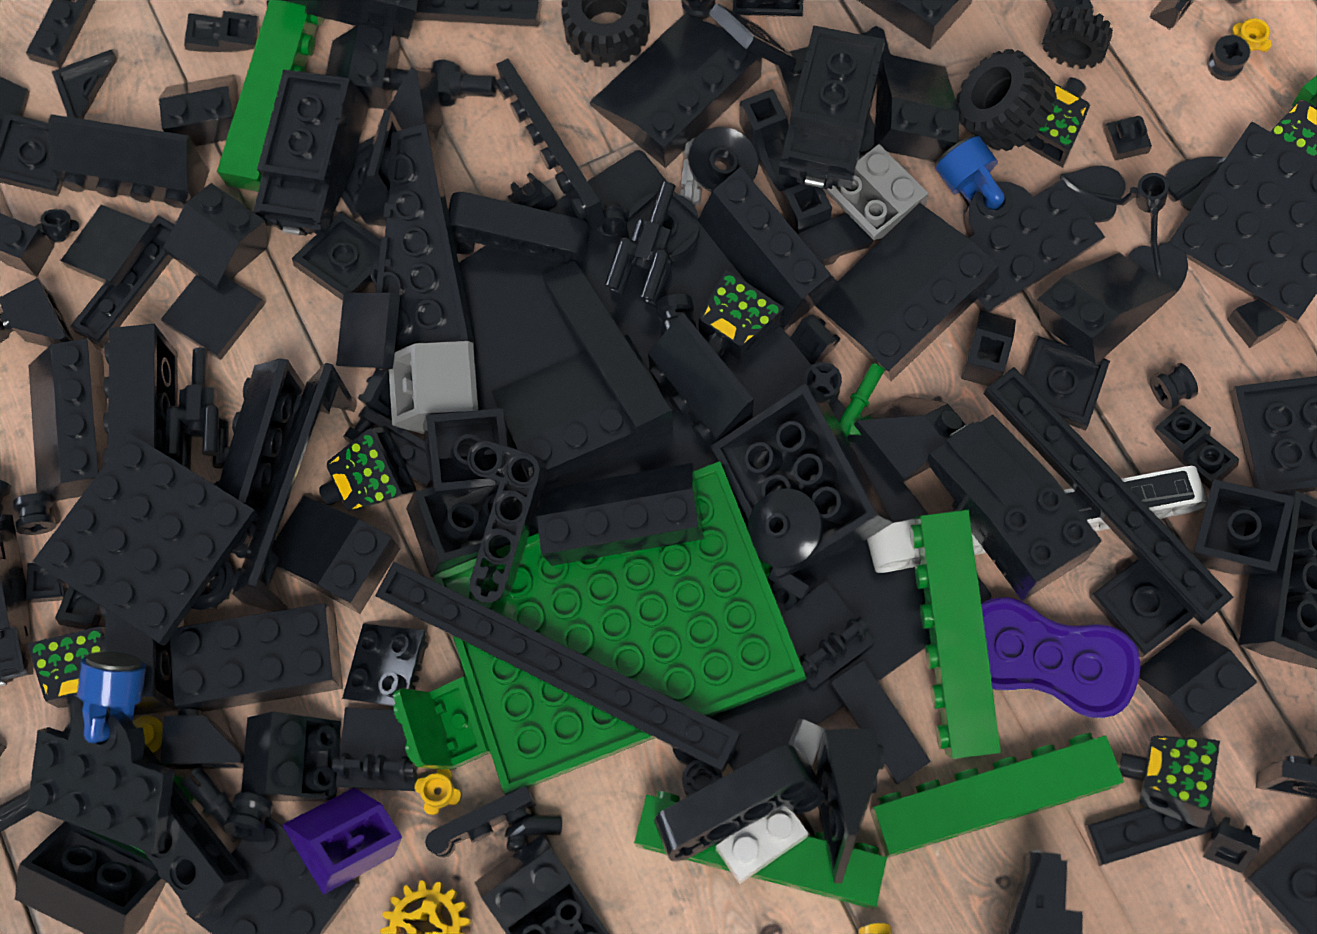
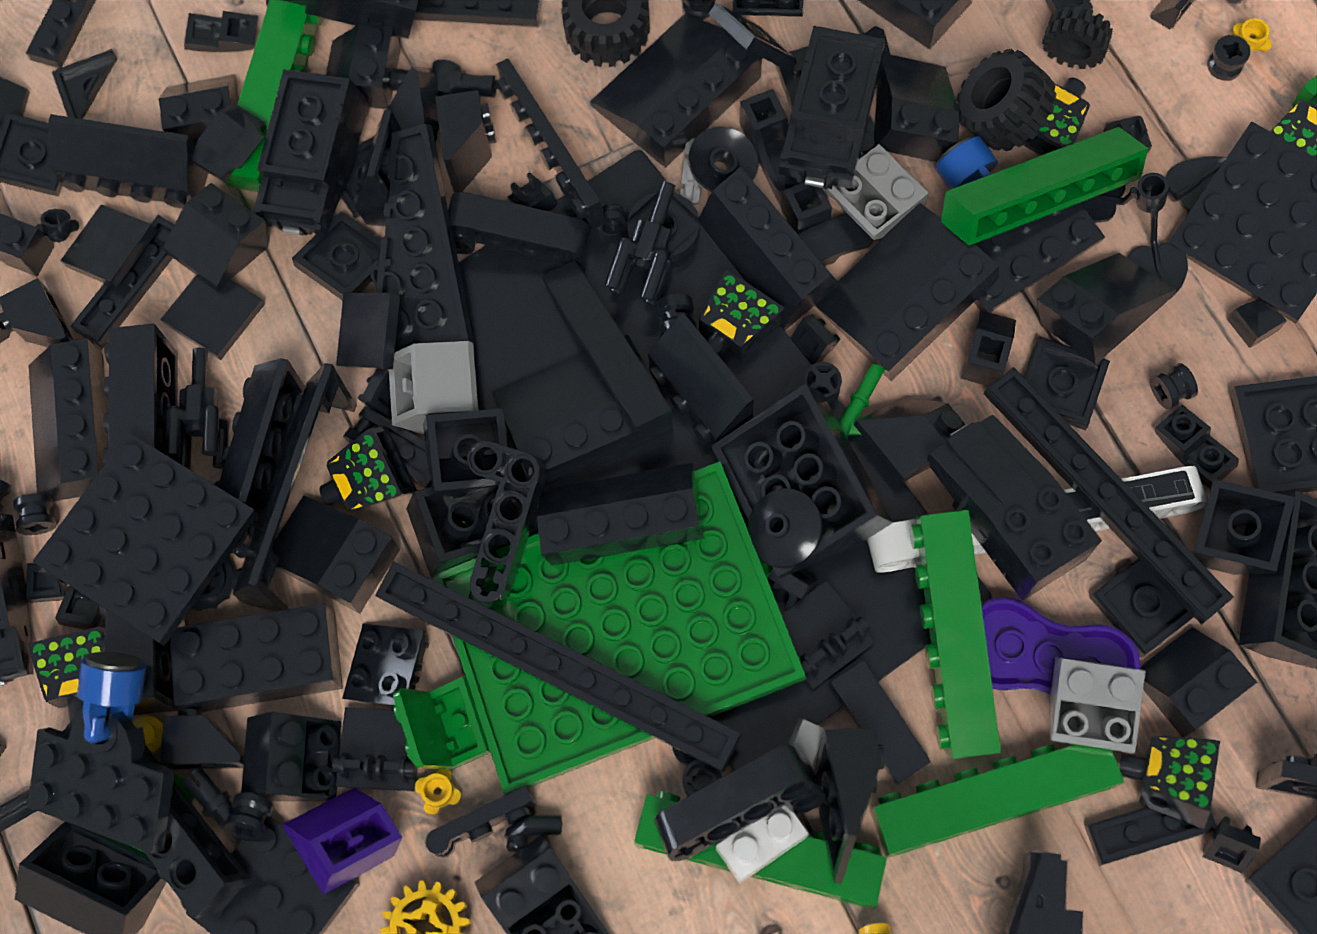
(228, 142): none -> black slope
(465, 136): none -> black slope
(1043, 185): none -> green brick
(1095, 704): none -> light grey slope

